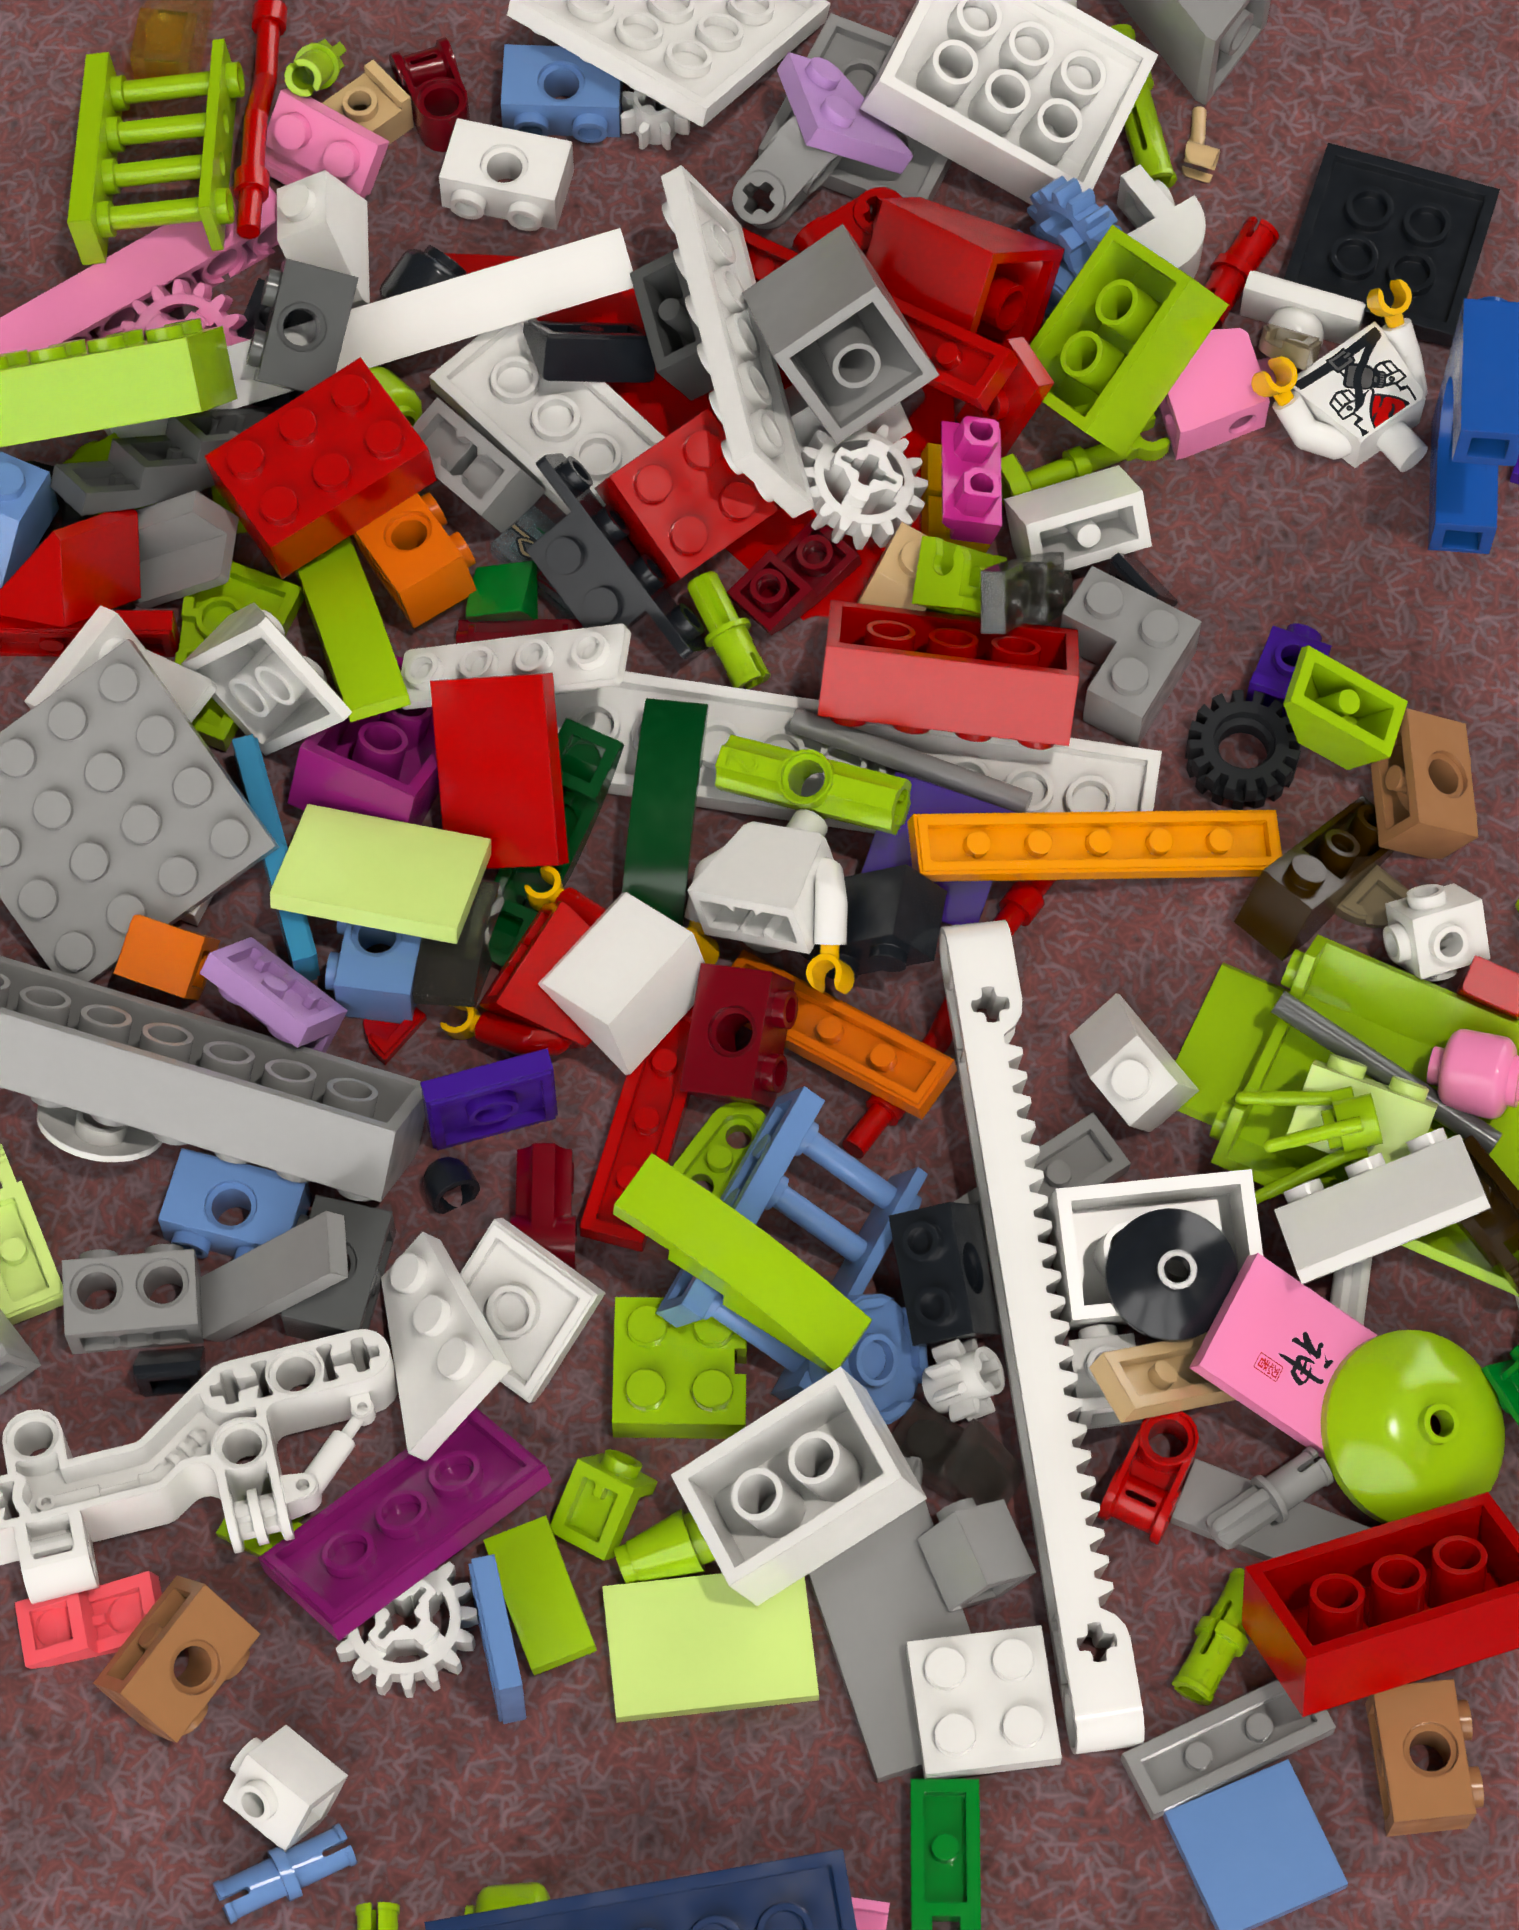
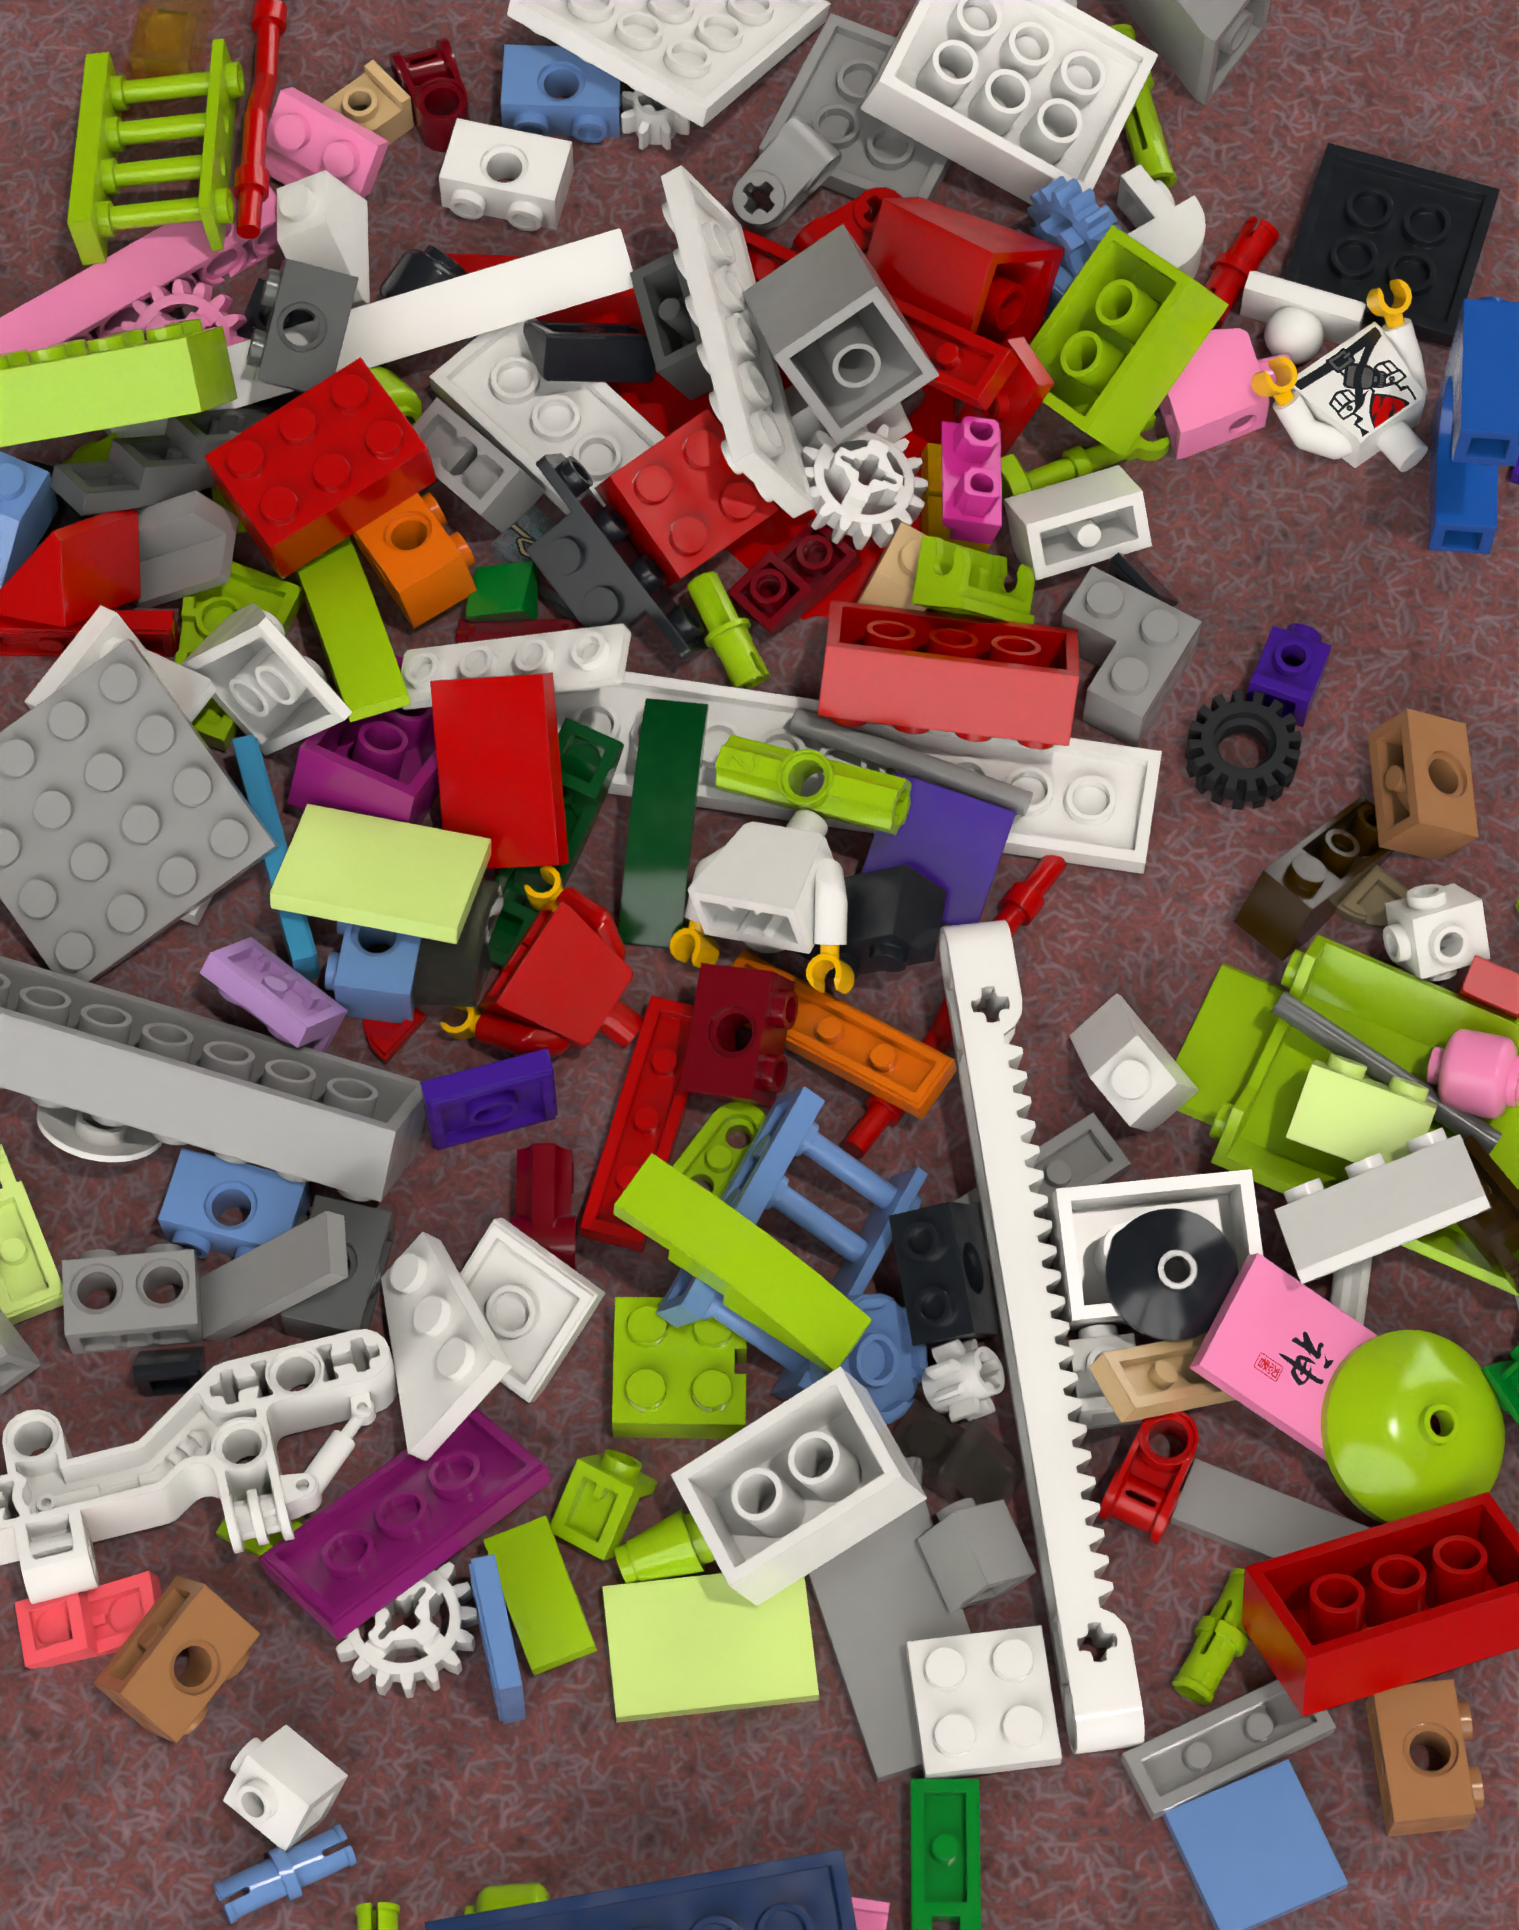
(165, 957): orange panel -> none
(314, 68): lime axle -> none
(446, 1175): black hinge -> none
(627, 980): white slope -> none
(832, 118): lavender wing -> none
(1024, 591): clear smoke slope -> none
(1093, 845): light orange tile -> none
(1196, 151): tan hand -> none
(1269, 1499): light grey axle -> none
(1294, 345): dark tan tile -> none
(1341, 711): lime slope -> none
(1348, 1125): lime plant -> none

